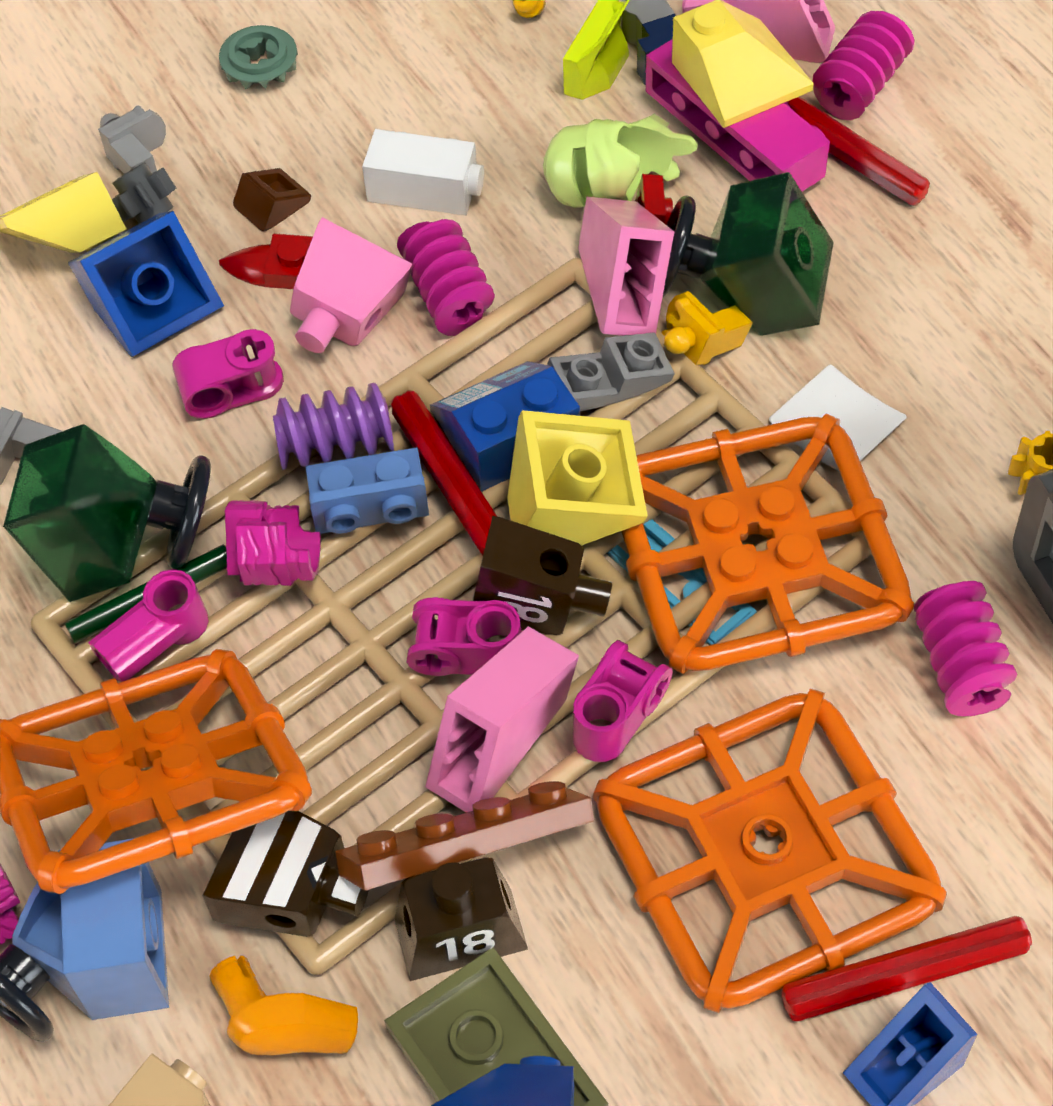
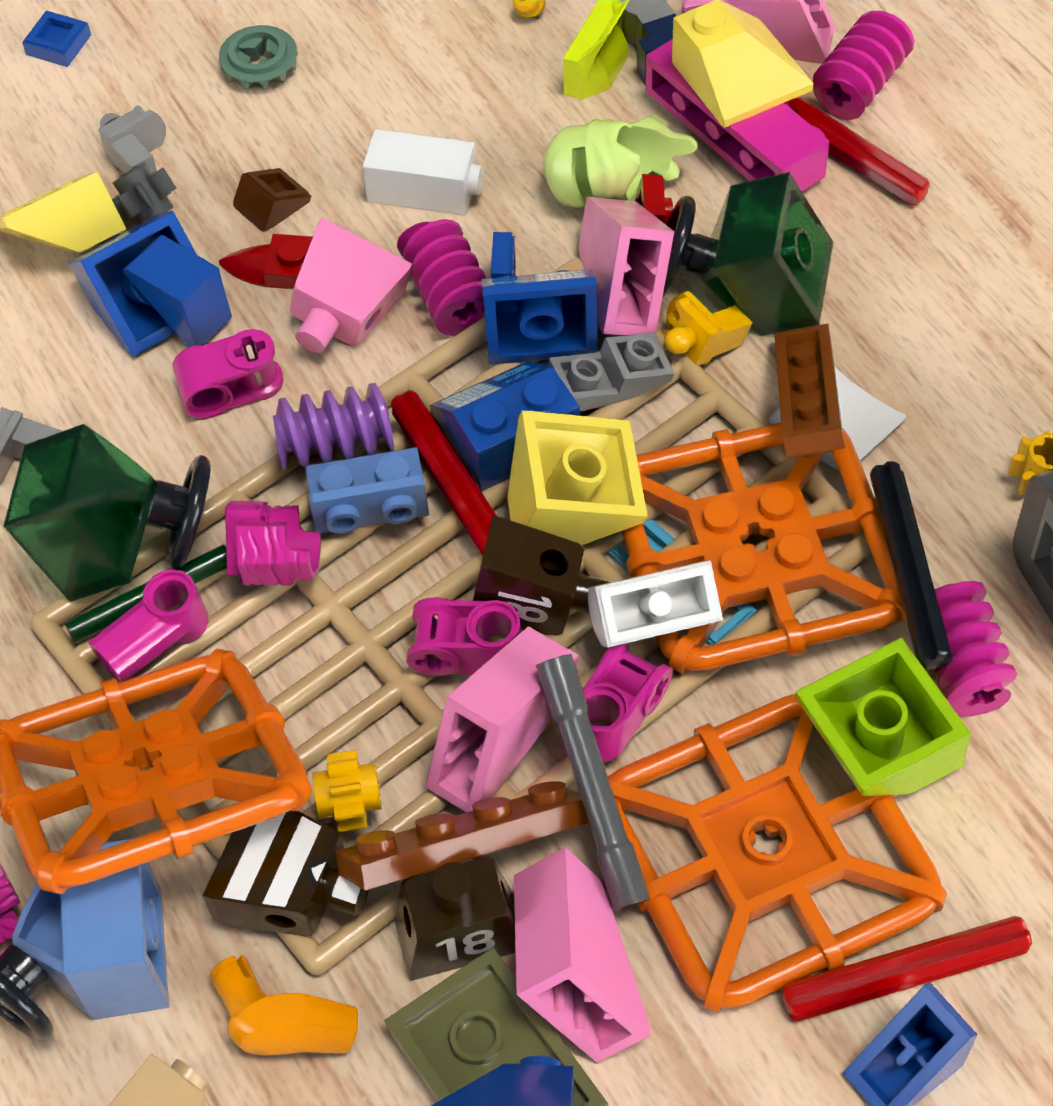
(56, 38): none -> blue tile
(181, 289): none -> blue slope
(347, 791): none -> yellow gear
(503, 255): none -> blue tile
(540, 315): none -> blue slope
(574, 957): none -> bright pink slope
(614, 850): none -> dark grey piece
(654, 604): none -> white brick
(808, 392): none -> dark orange plate
(887, 722): none -> lime slope
(910, 566): none -> black axle

